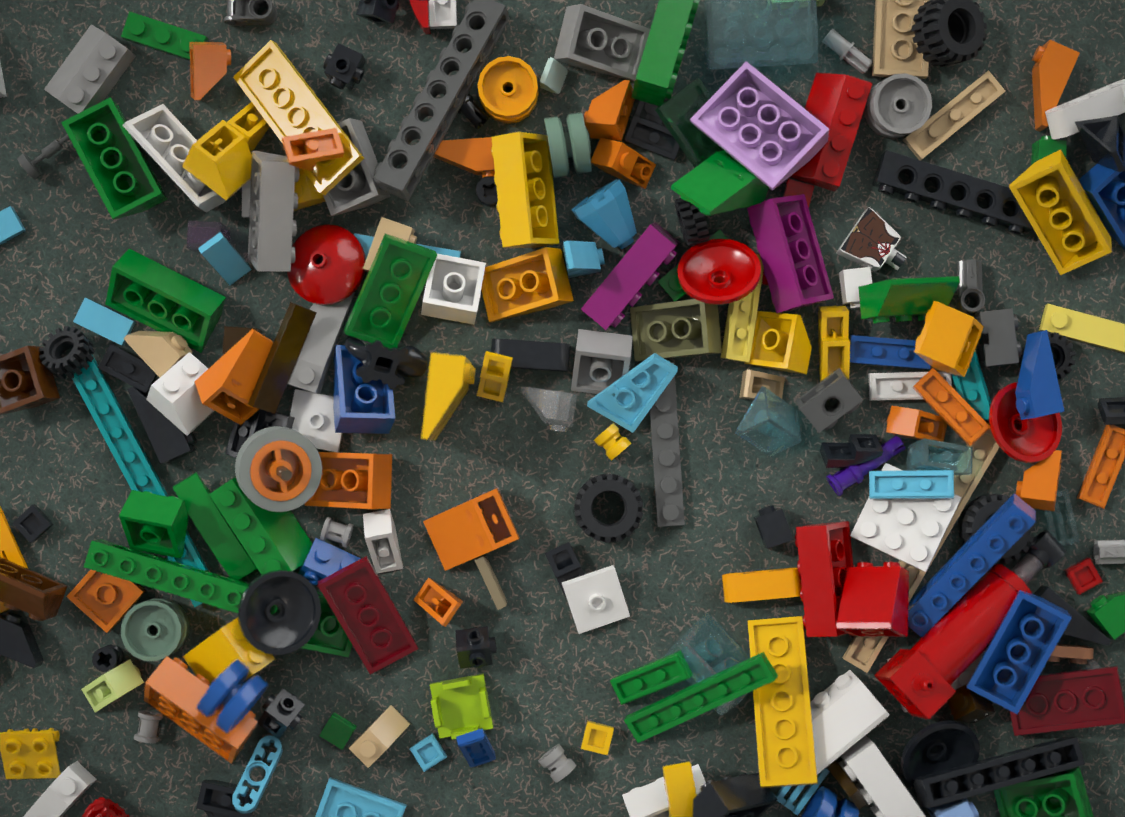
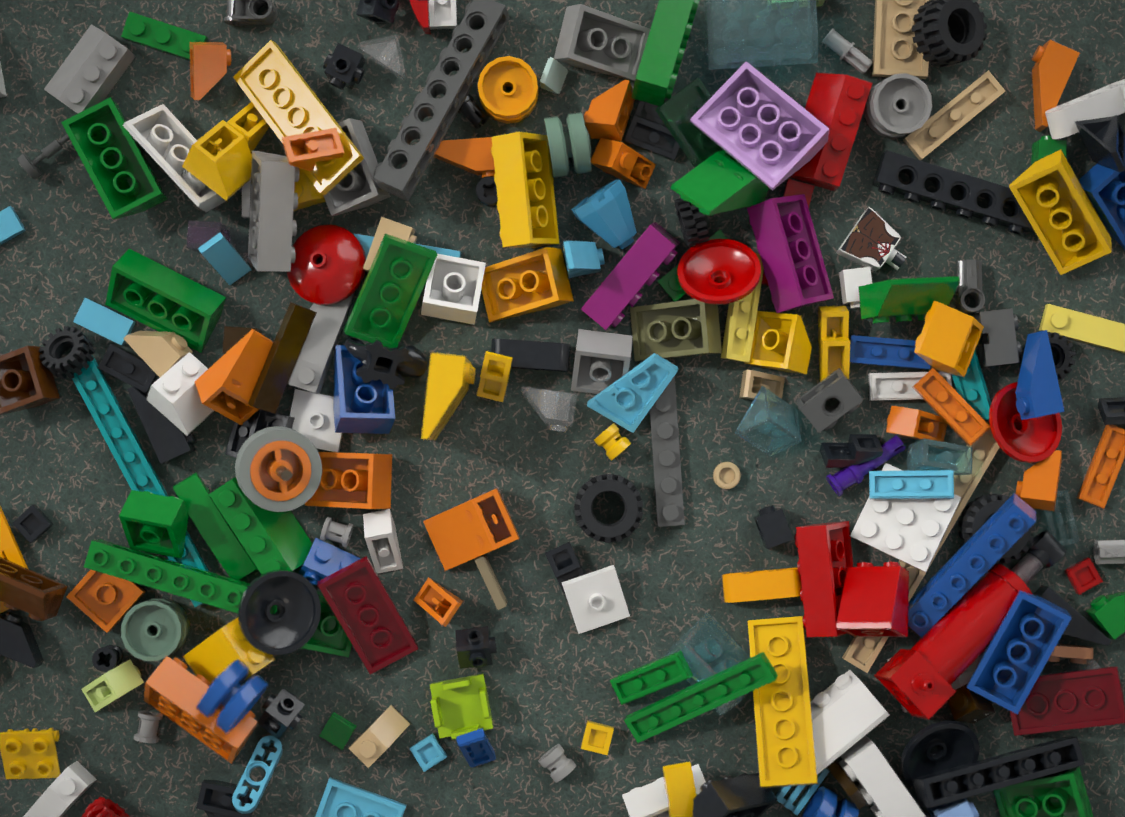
(385, 53): none -> clear slope
(726, 475): none -> tan tile

